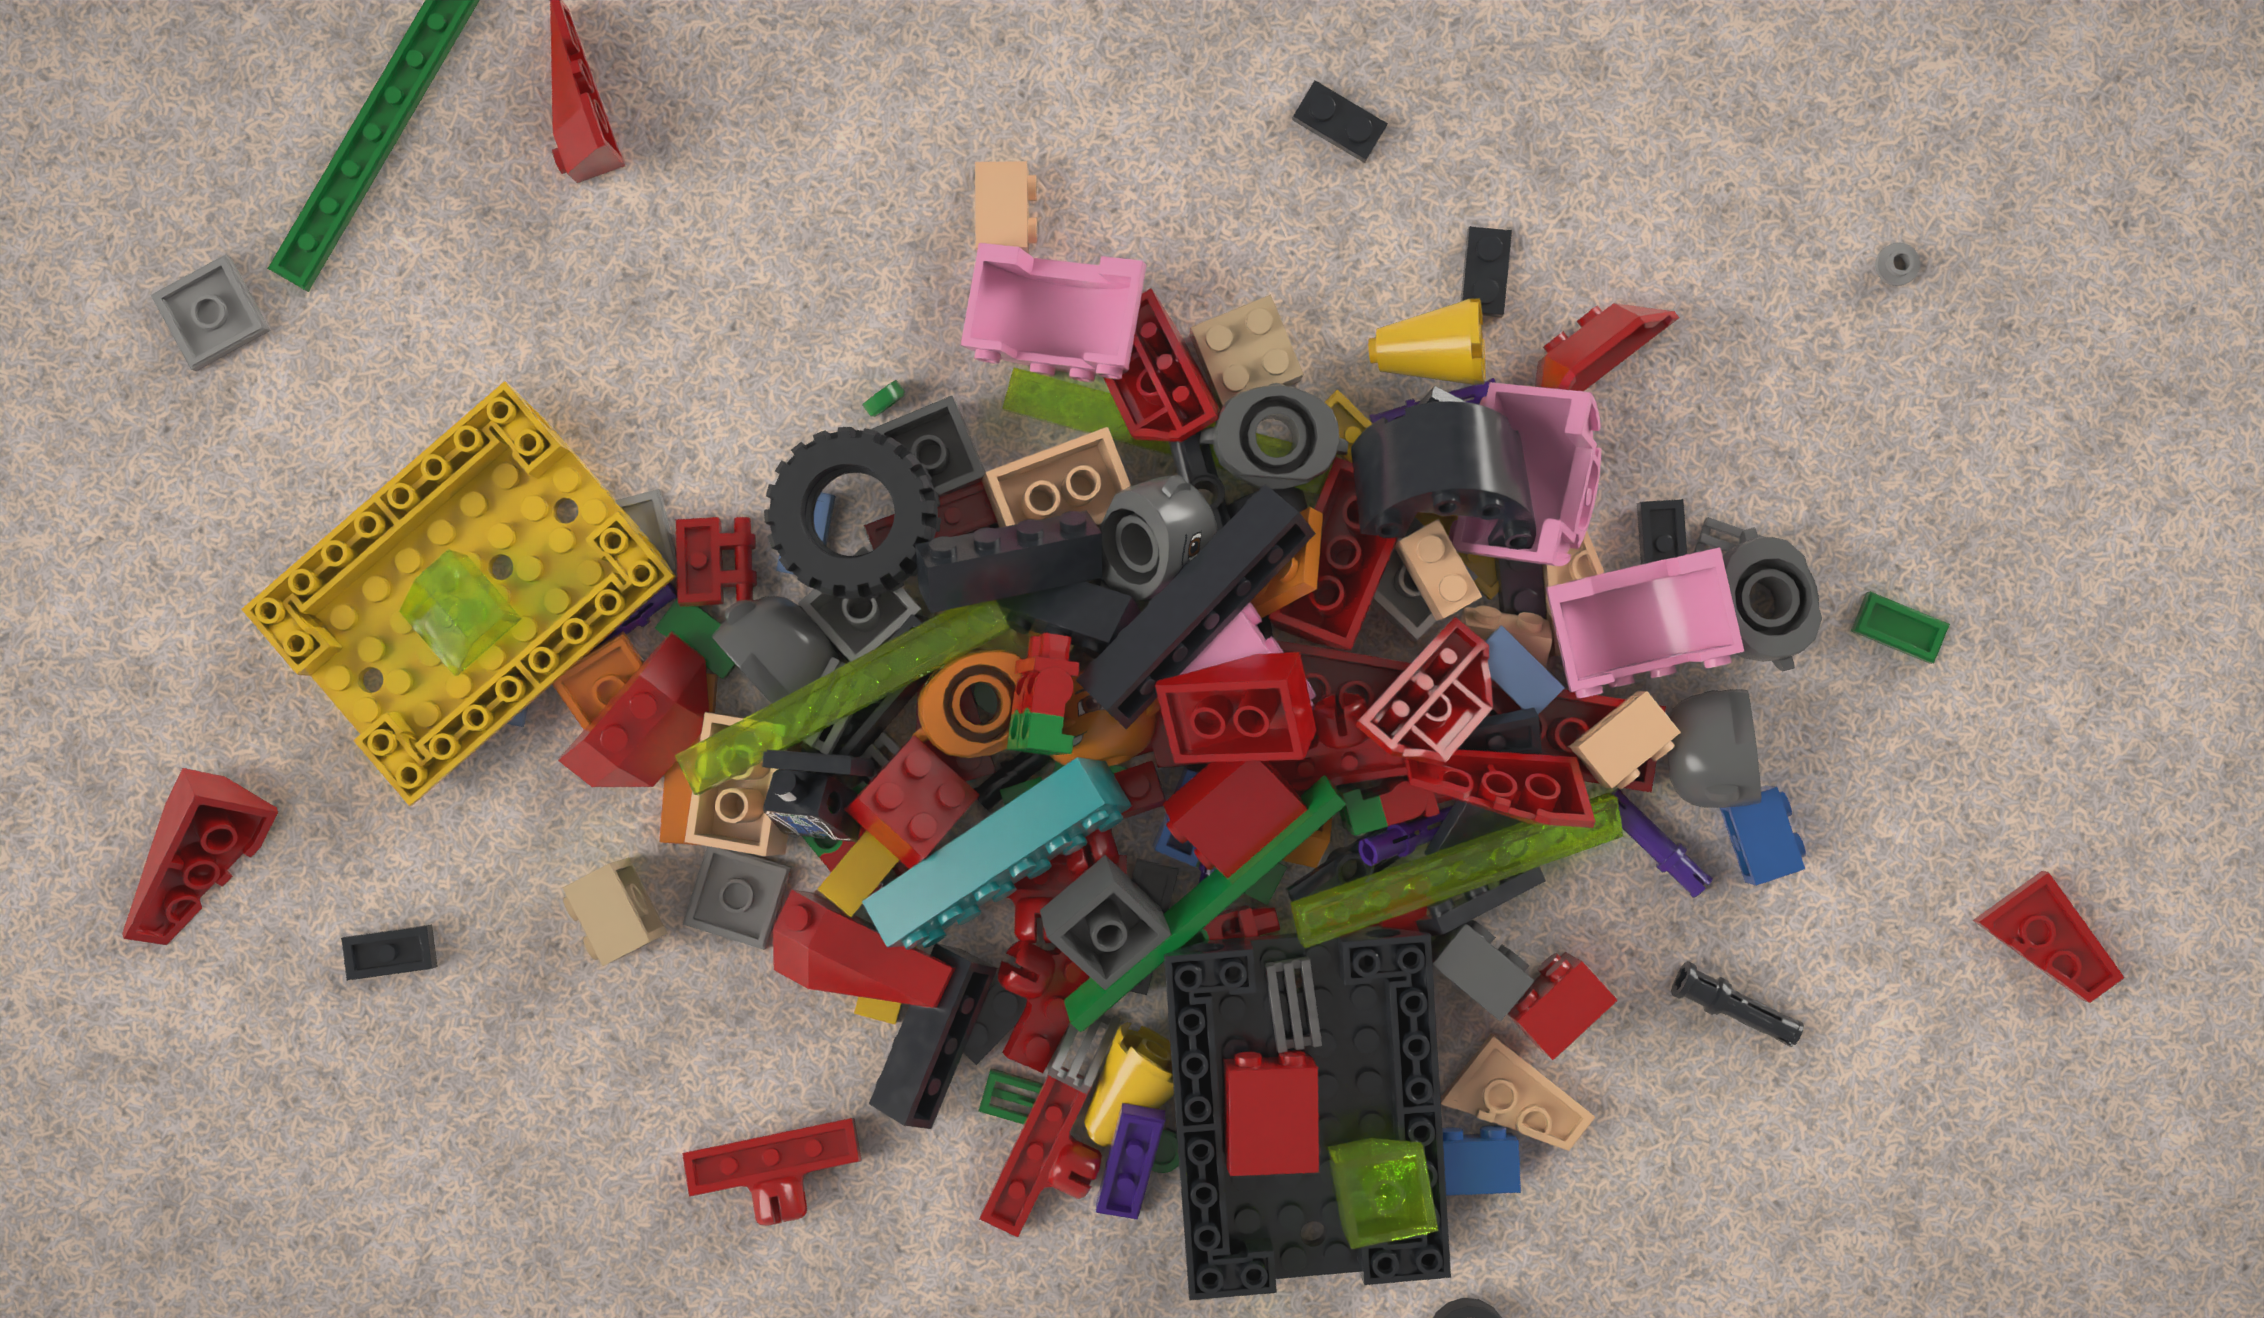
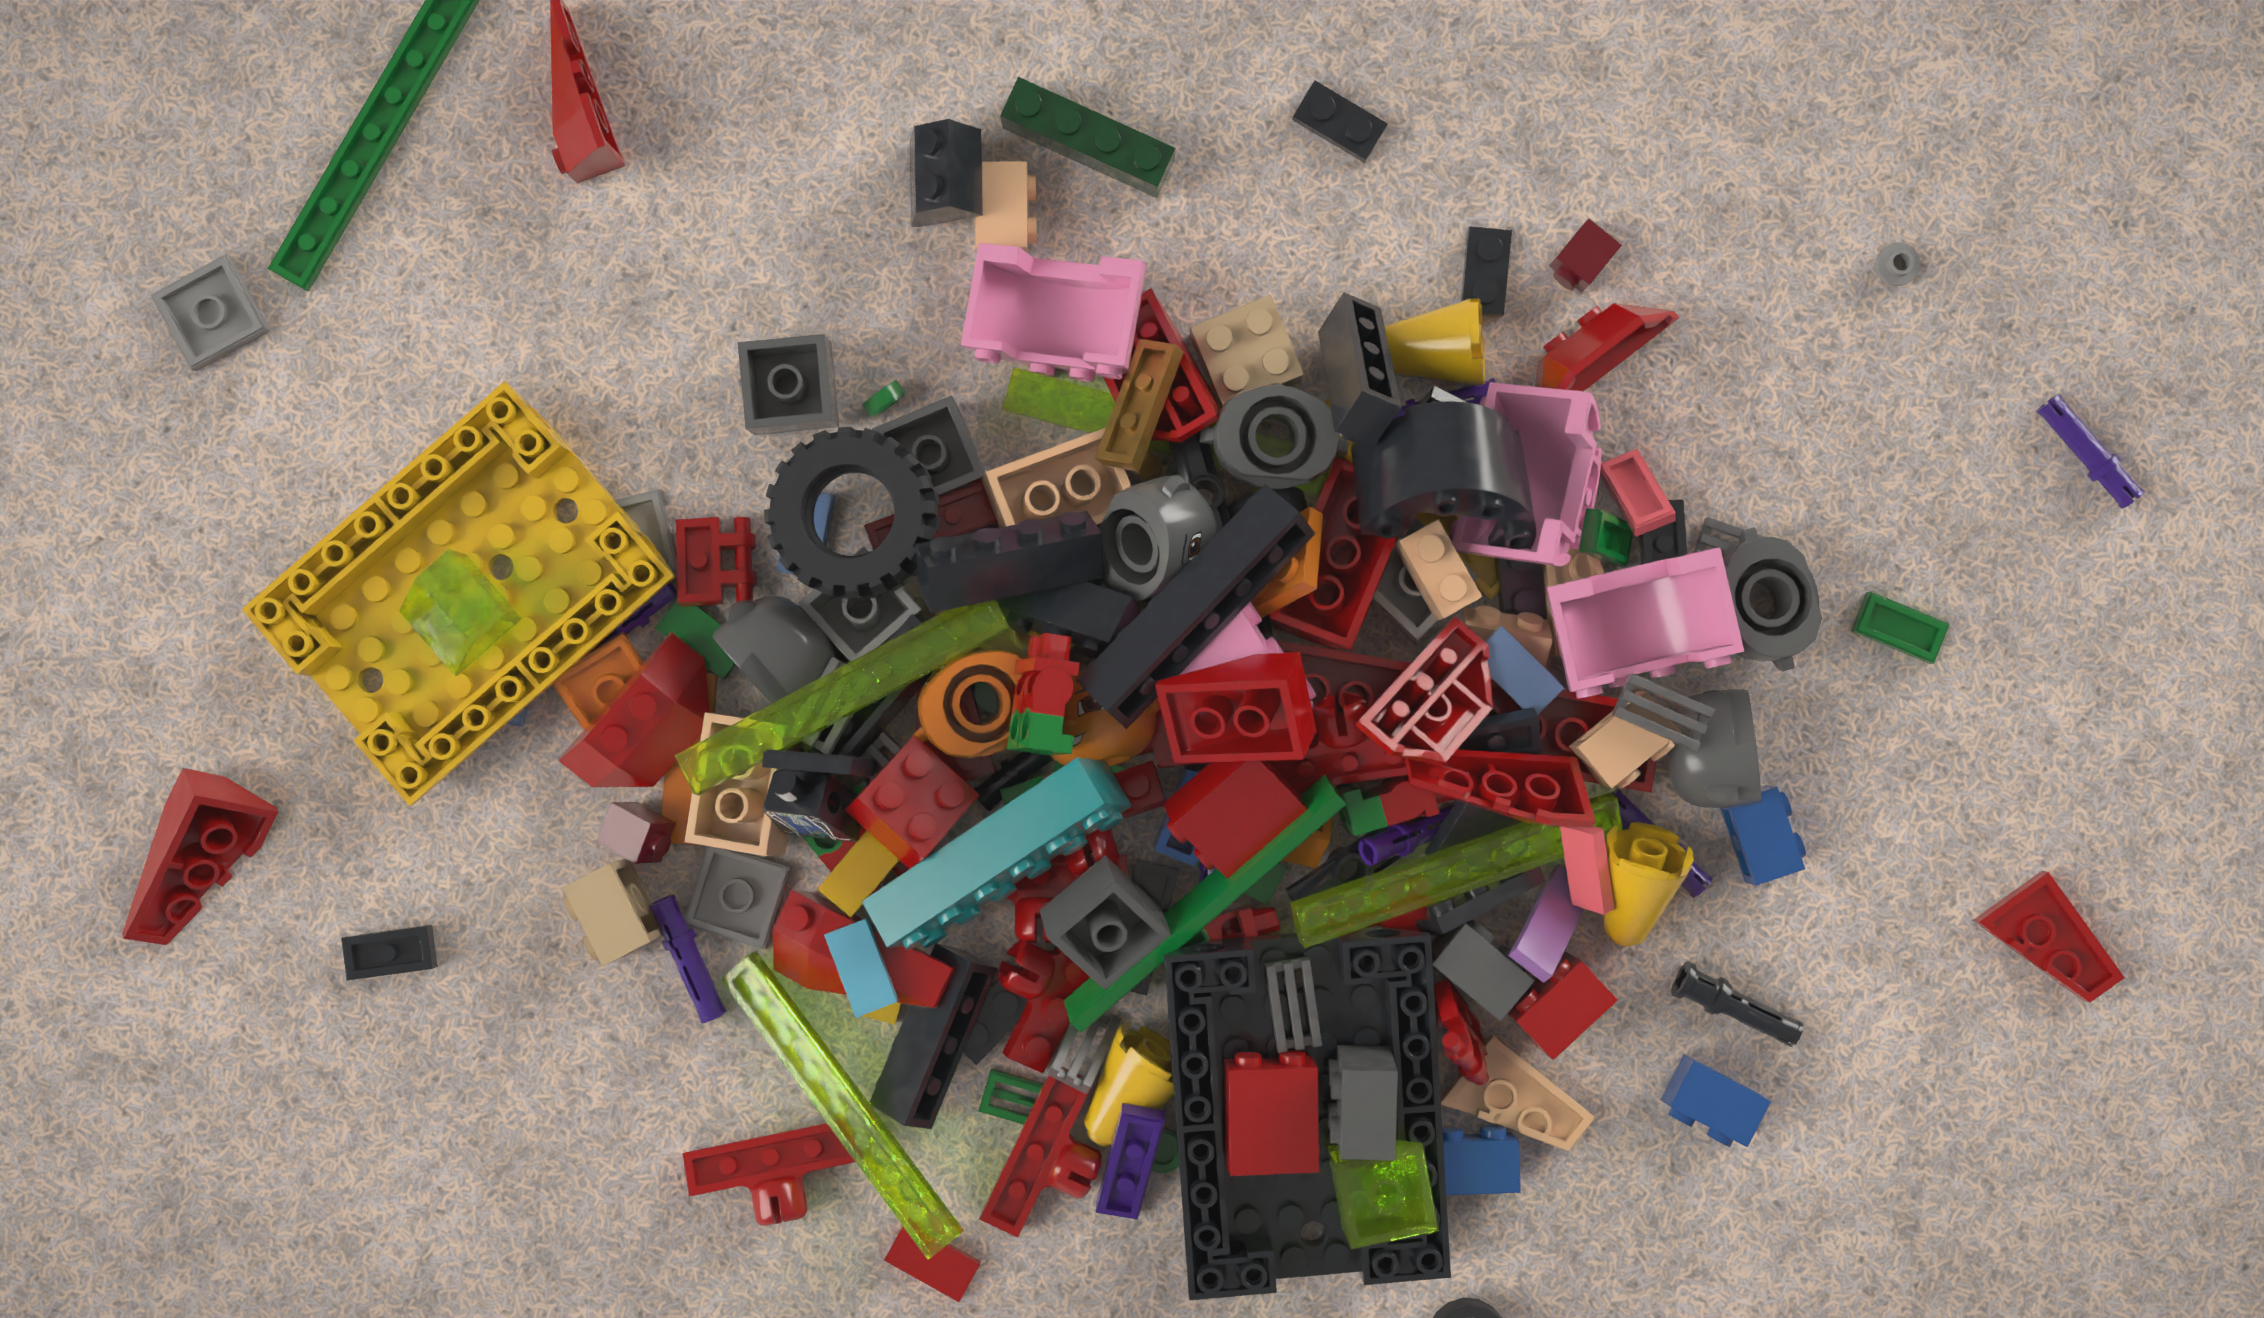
(636, 832): none -> brick
(690, 964): none -> dark purple pin
(788, 384): none -> dark grey brick
(842, 1105): none -> clear neon green plate
(861, 967): none -> medium azure tile
(945, 172): none -> black slope
(946, 1271): none -> red tile
(1087, 137): none -> dark green brick
(1139, 409): none -> pearl gold piece
(1358, 370): none -> black brick
(1366, 1102): none -> dark grey brick
(1464, 1040): none -> red plate
(1547, 927): none -> medium lavender tile
(1584, 256): none -> dark red brick
(1587, 868): none -> coral tile
(1606, 537): none -> green tile
(1636, 493): none -> coral tile
(1644, 877): none -> yellow cone
(1698, 727): none -> flat silver tile
(1715, 1101): none -> blue brick
(2090, 451): none -> dark purple pin

